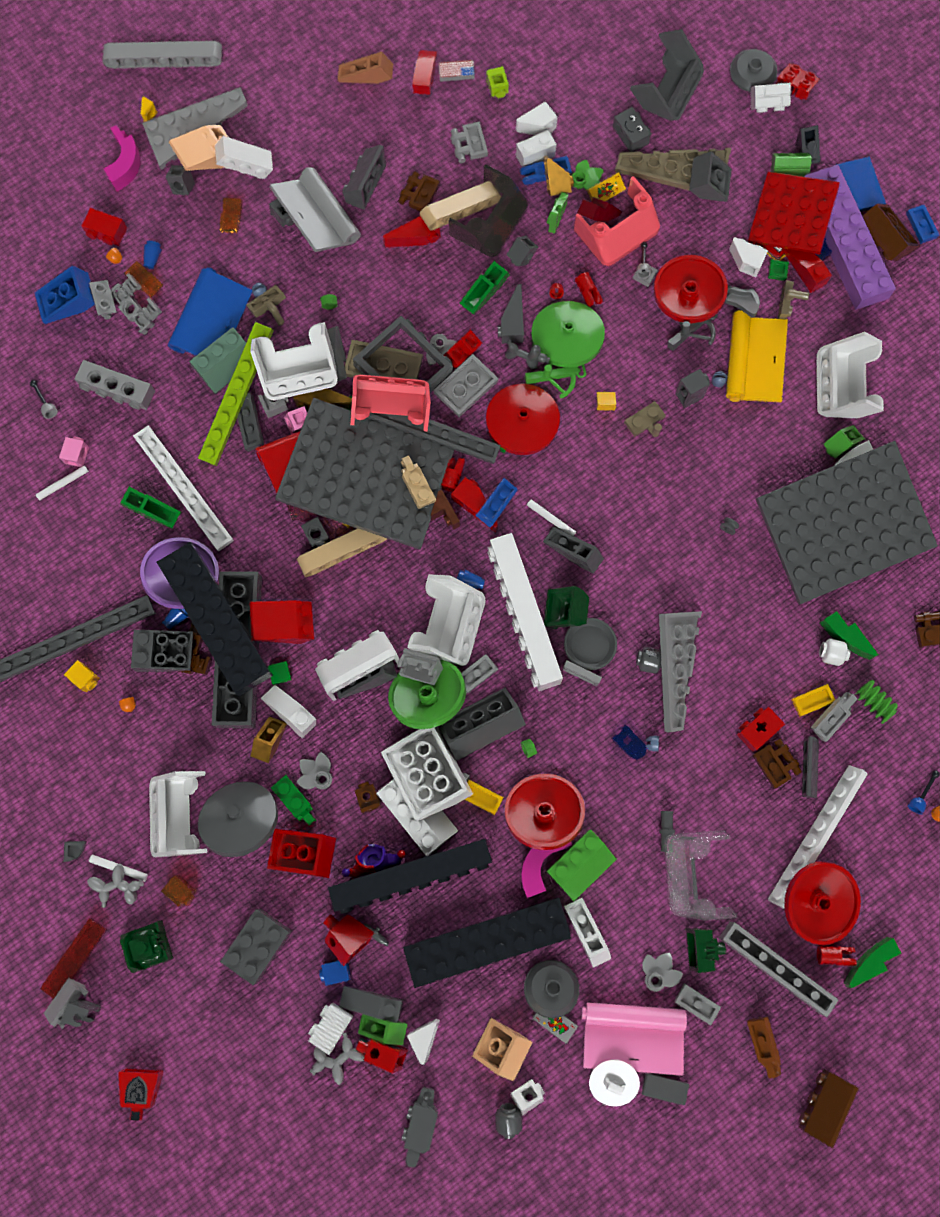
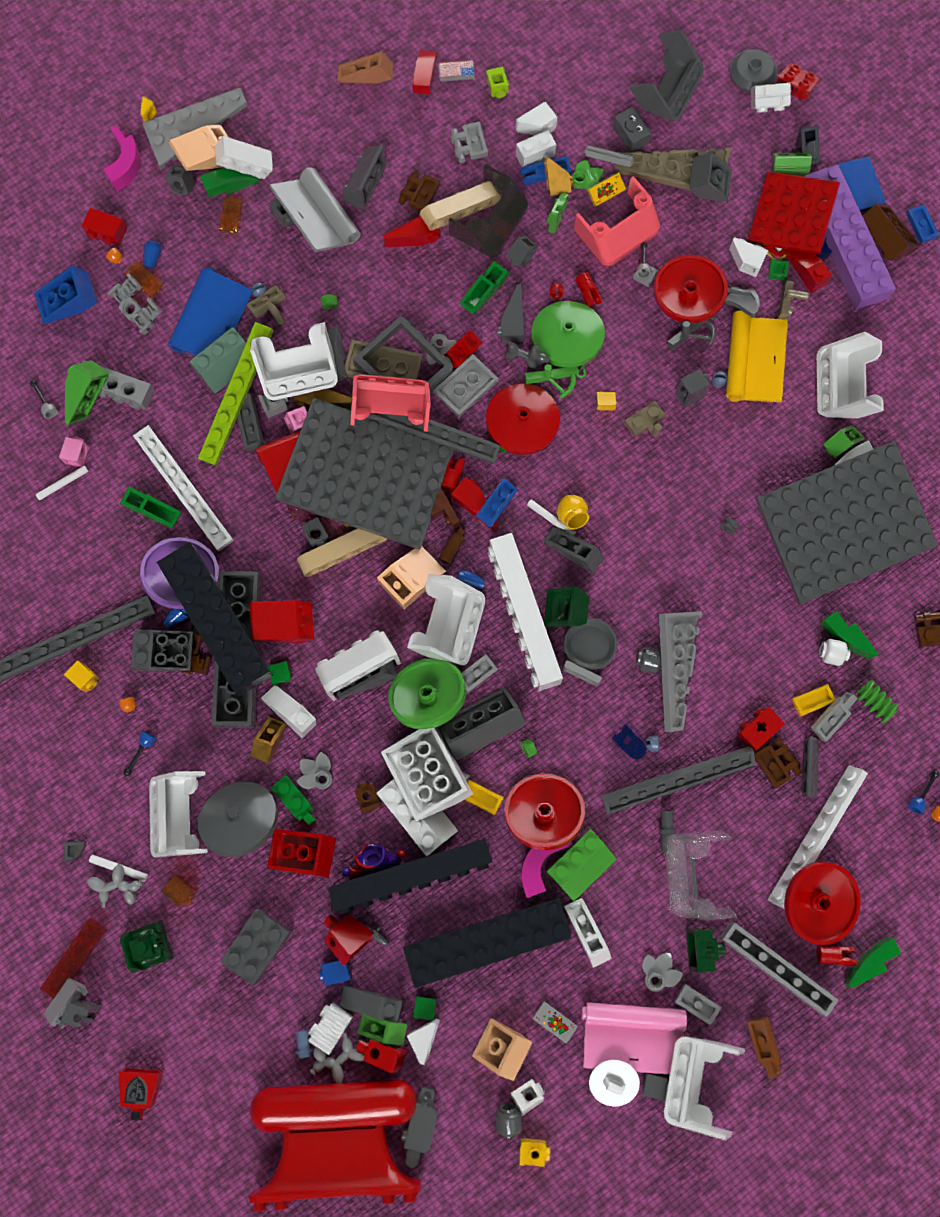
(82, 390): none -> bright green slope
(103, 298): light grey hinge -> none
(146, 740): none -> hinge
(162, 54): light grey beam -> none
(226, 181): none -> green slope
(303, 1044): none -> sand blue pin
(334, 1141): none -> red piece
(408, 576): none -> light nougat slope
(416, 483): tan hinge -> none
(420, 666): light grey hinge -> none
(424, 1008): none -> green tile
(452, 547): none -> reddish brown cylinder
(527, 1146): none -> yellow brick
(551, 989): dark grey piece -> none
(573, 511): none -> yellow piece
(598, 210): dark red slope -> none
(609, 156): none -> light grey axle
(678, 780): none -> dark grey plate
(685, 1084): none -> white windscreen
(827, 1107): reddish brown slope -> none

